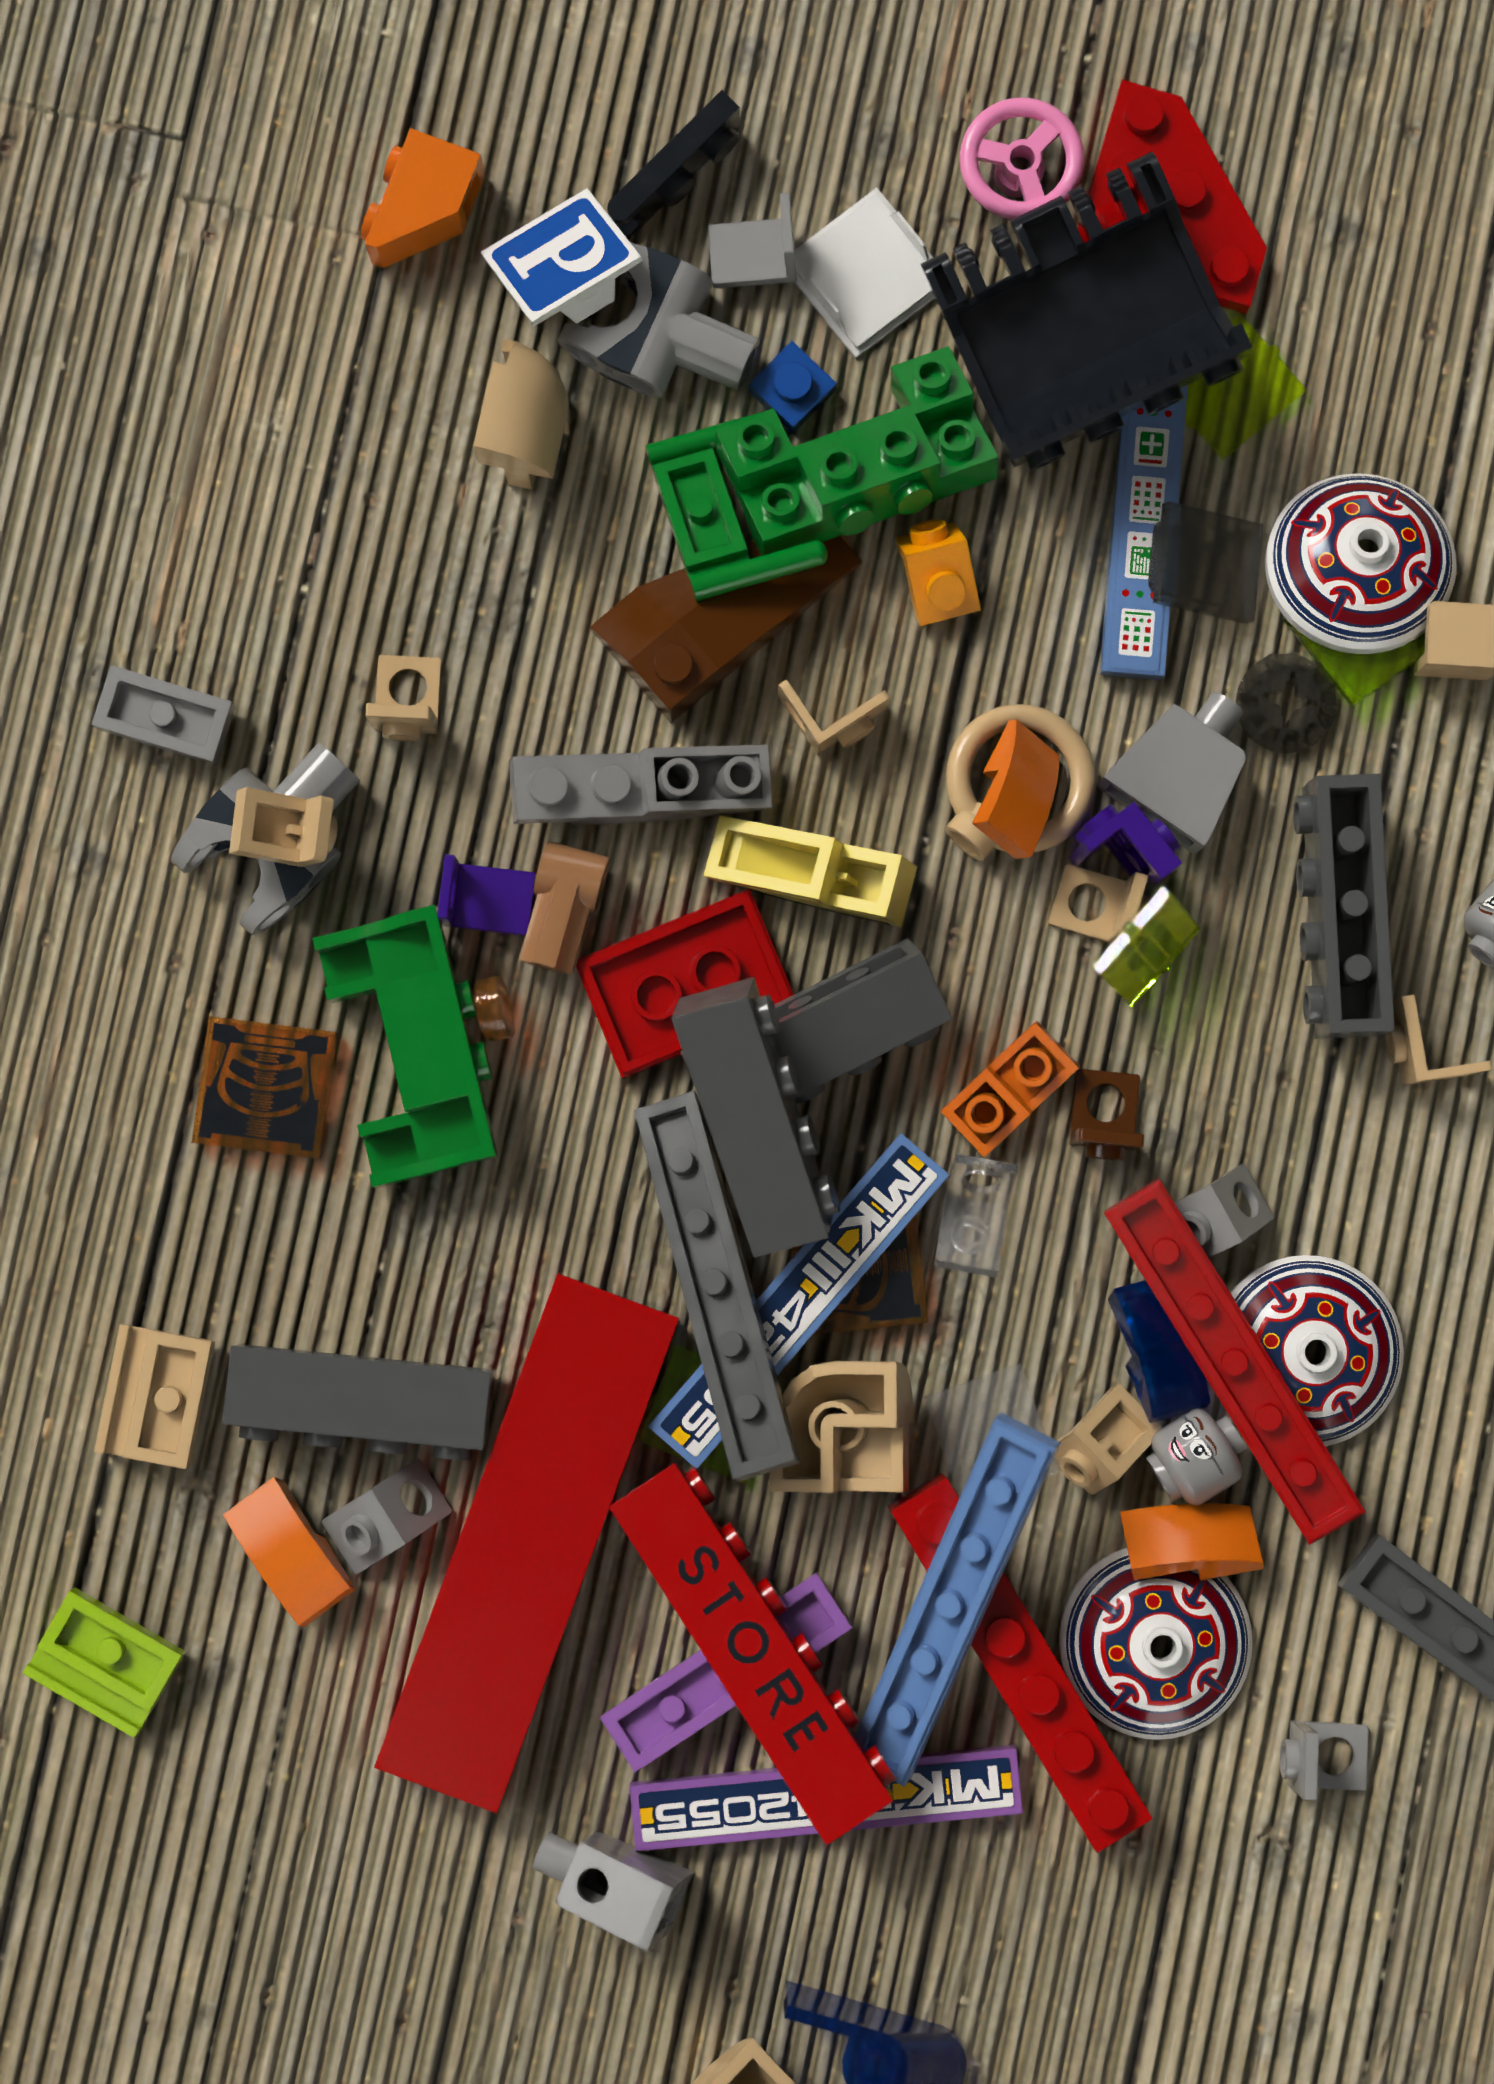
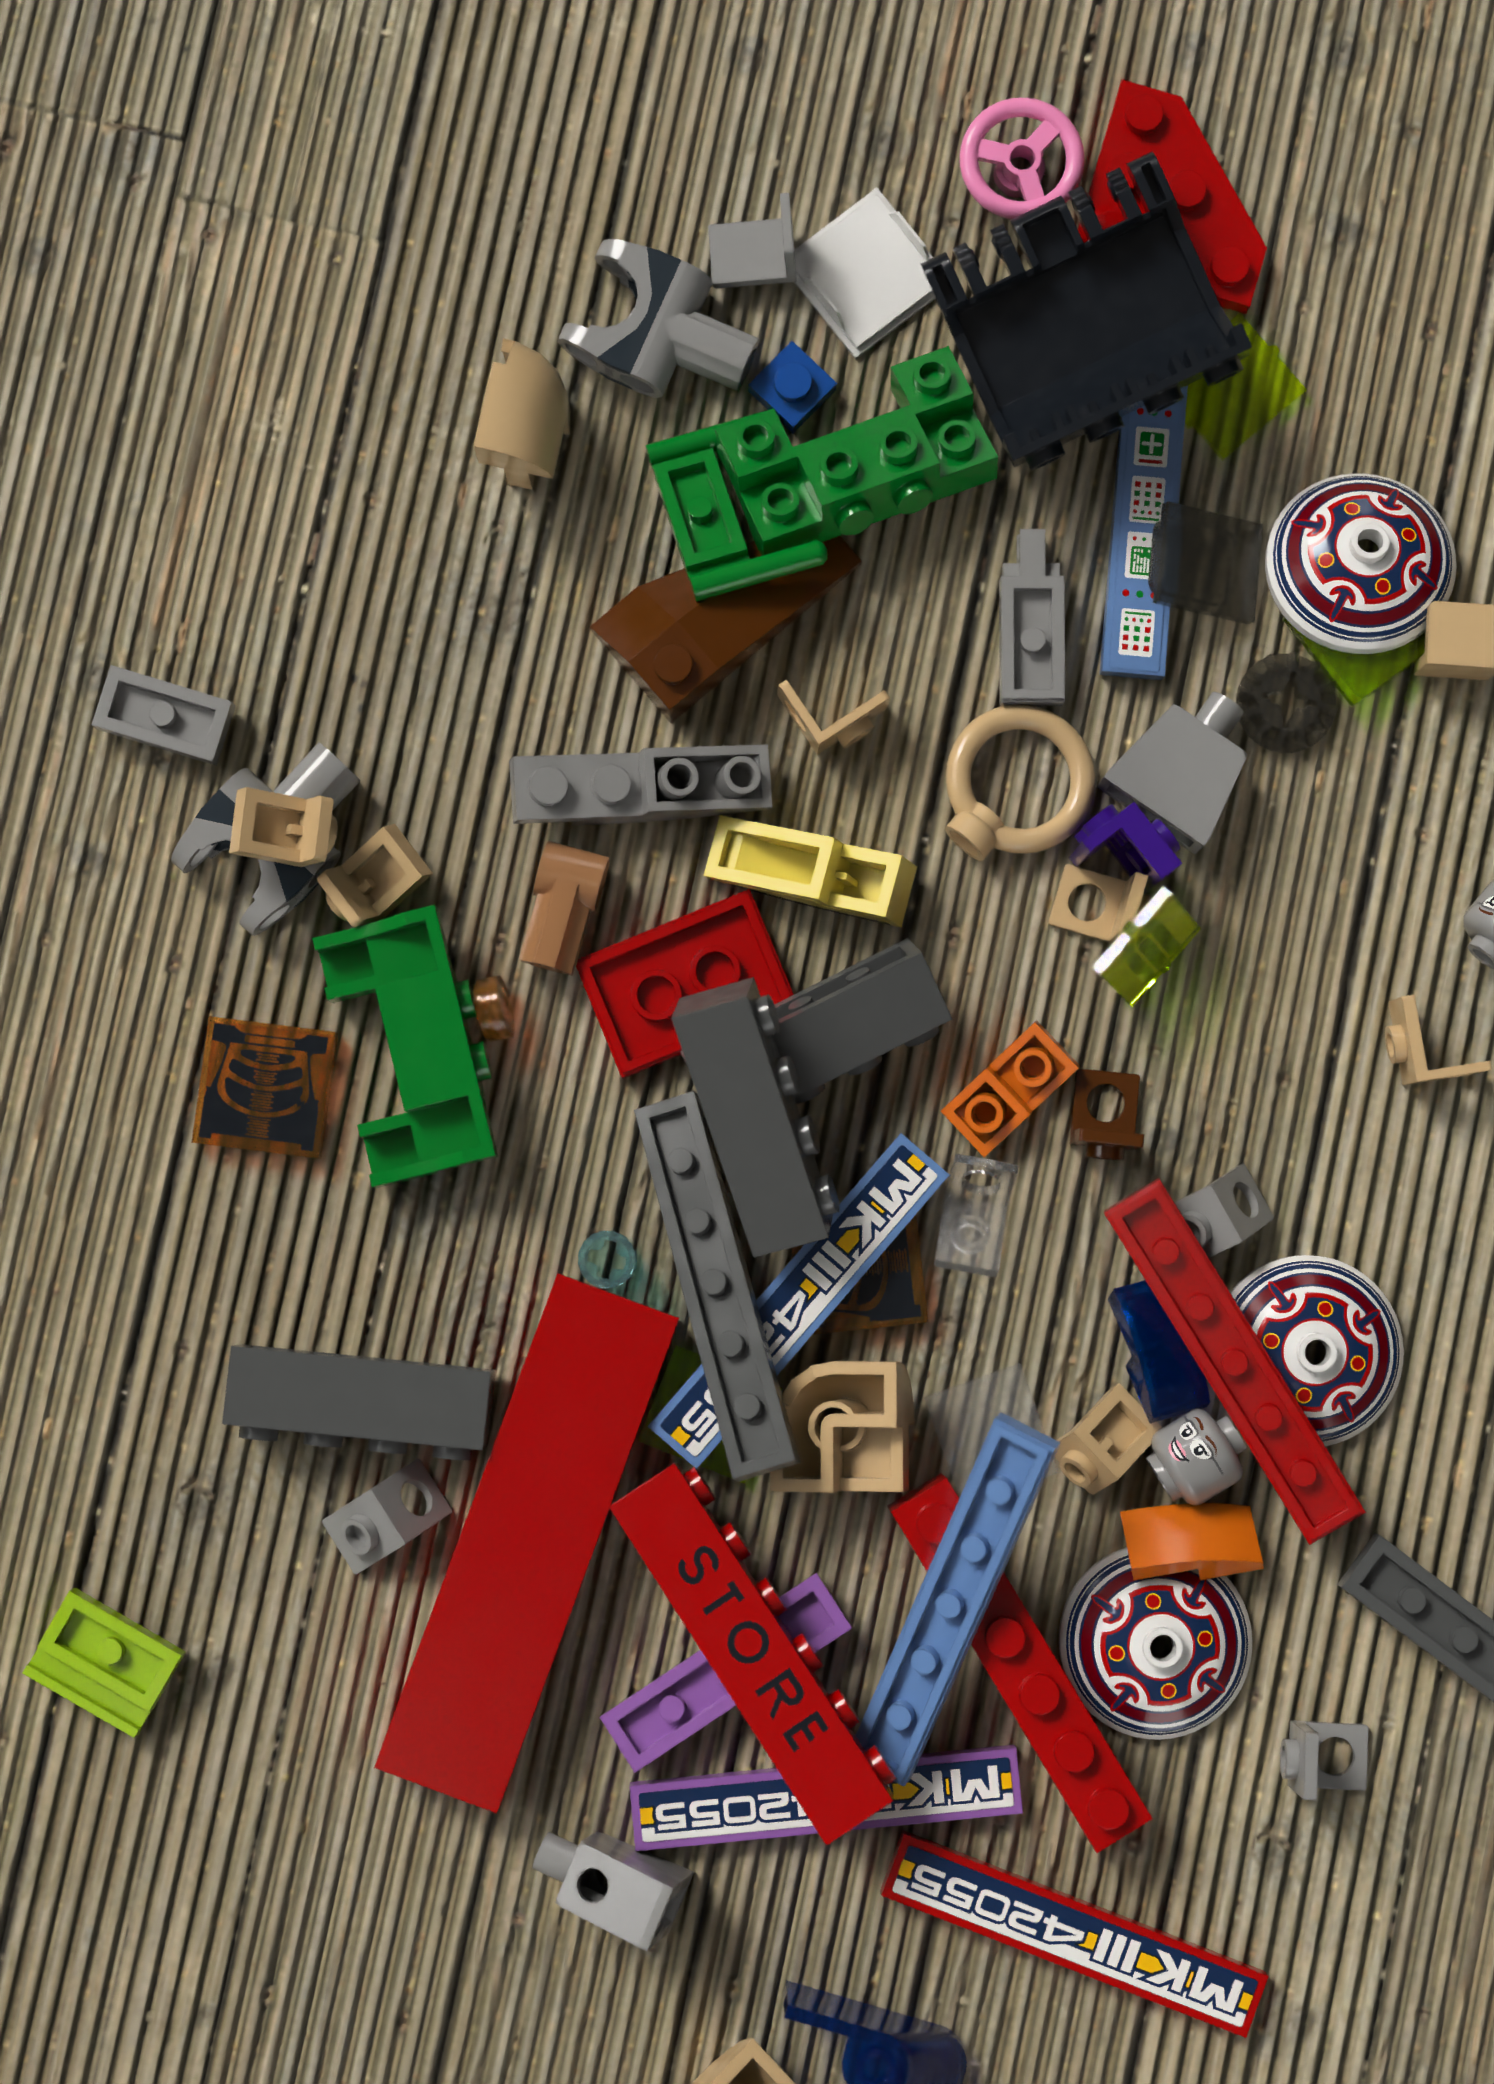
(154, 1396): tan plate -> none
(288, 1553): orange slope -> none
(374, 878): none -> tan bracket
(405, 721): tan bracket -> none
(425, 199): orange slope -> none
(485, 898): dark purple bracket -> none
(563, 260): piece -> none
(591, 1270): none -> clear light blue bush
(672, 170): black hinge -> none
(938, 571): light orange bracket -> none
(1021, 790): orange slope -> none
(1031, 626): none -> light grey hinge
(1074, 1933): none -> tile
(1346, 906): dark grey brick -> none

